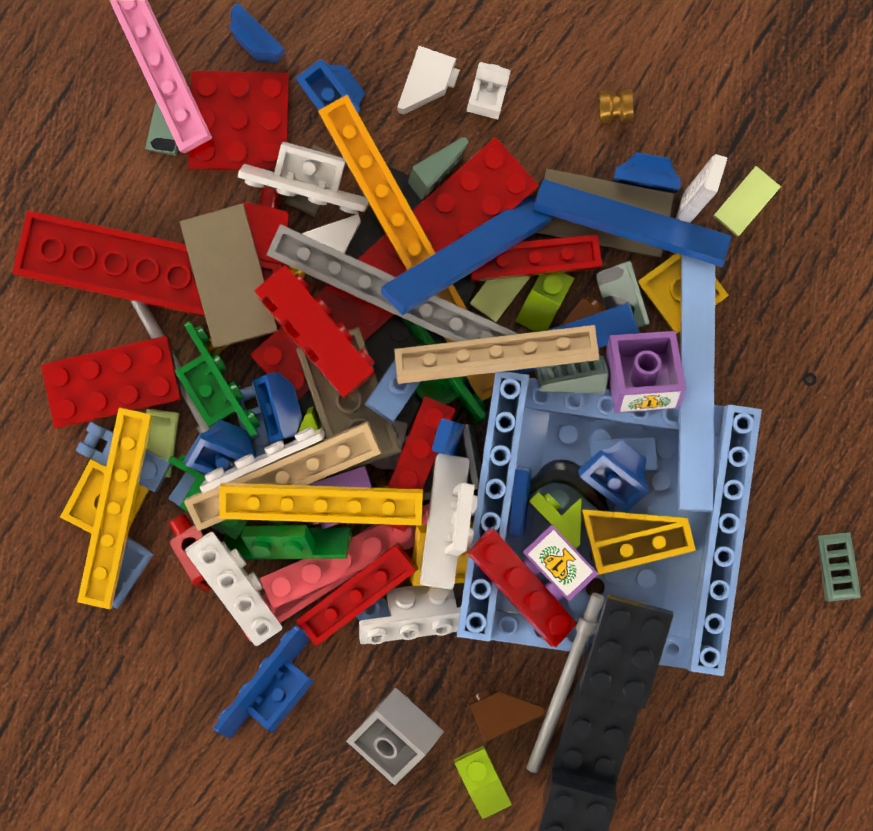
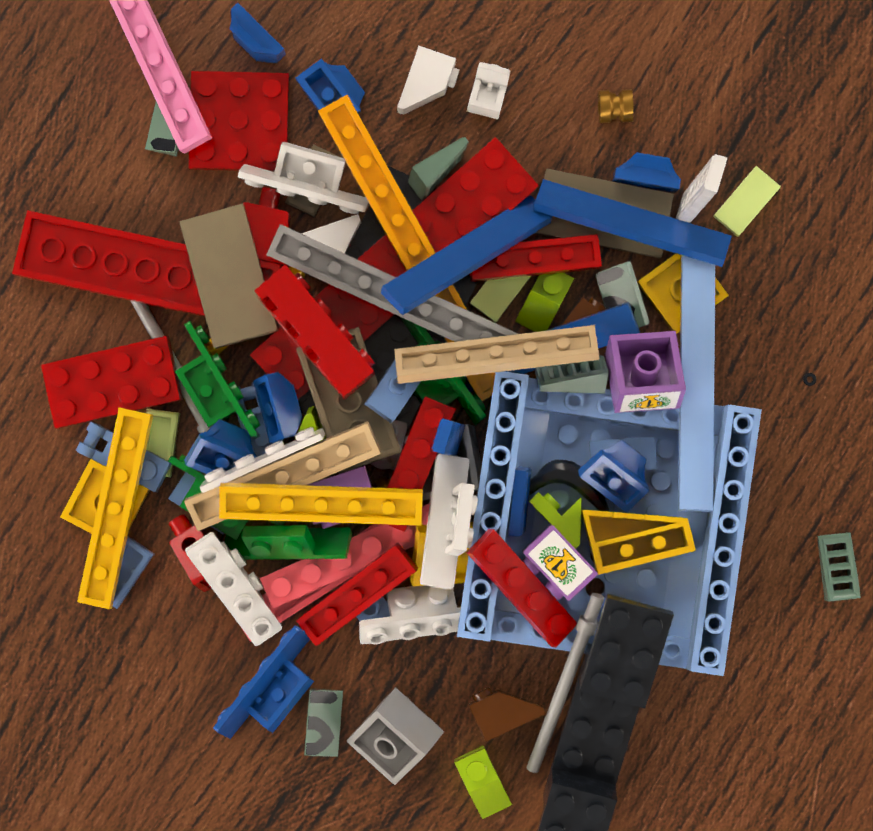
(323, 722): none -> slope

